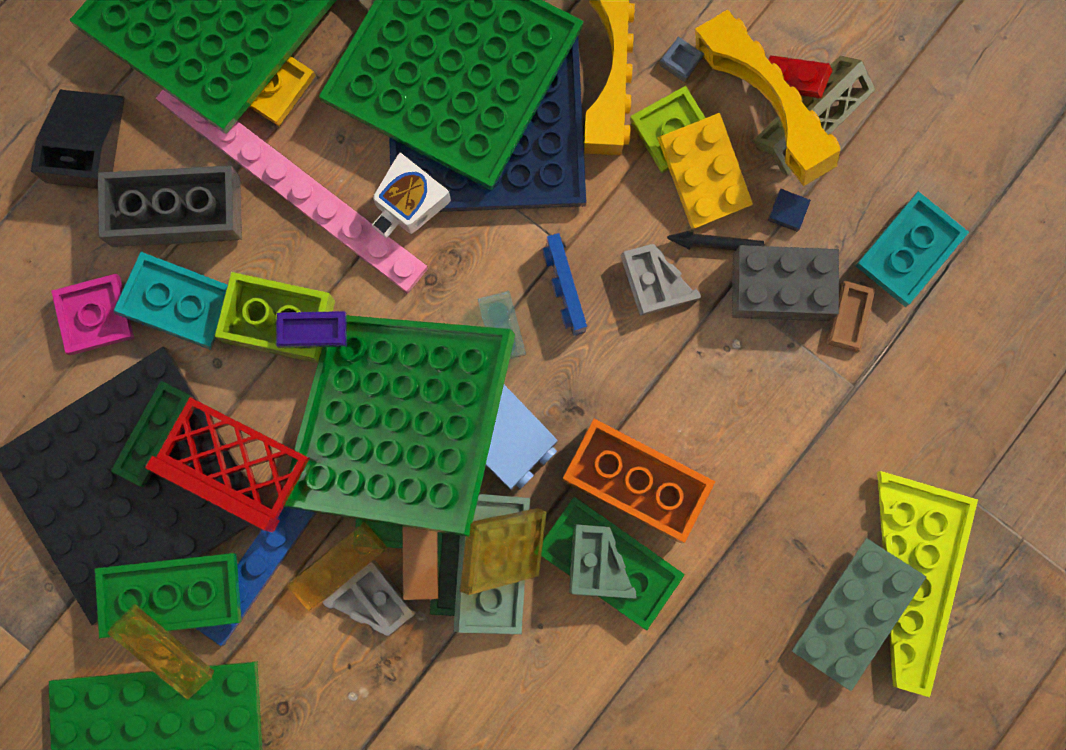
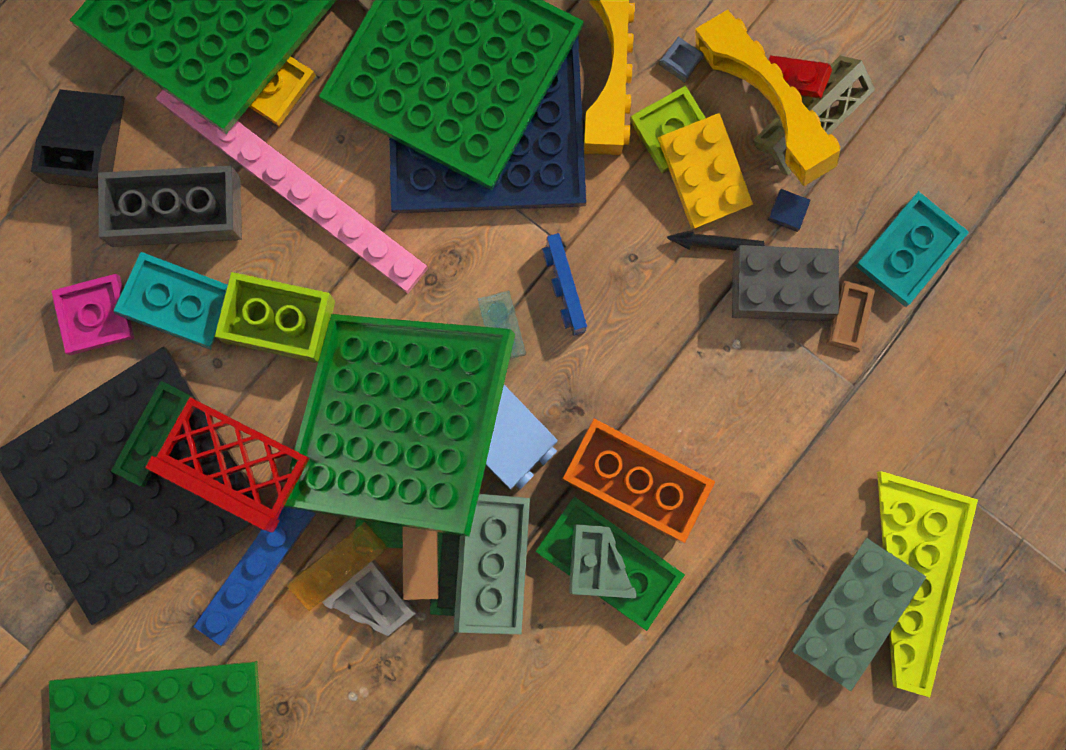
(161, 652): clear yellow plate -> none
(171, 592): green plate -> none
(311, 329): dark purple tile -> none
(407, 198): torso -> none
(502, 550): clear yellow tile -> none
(655, 281): light grey wing -> none

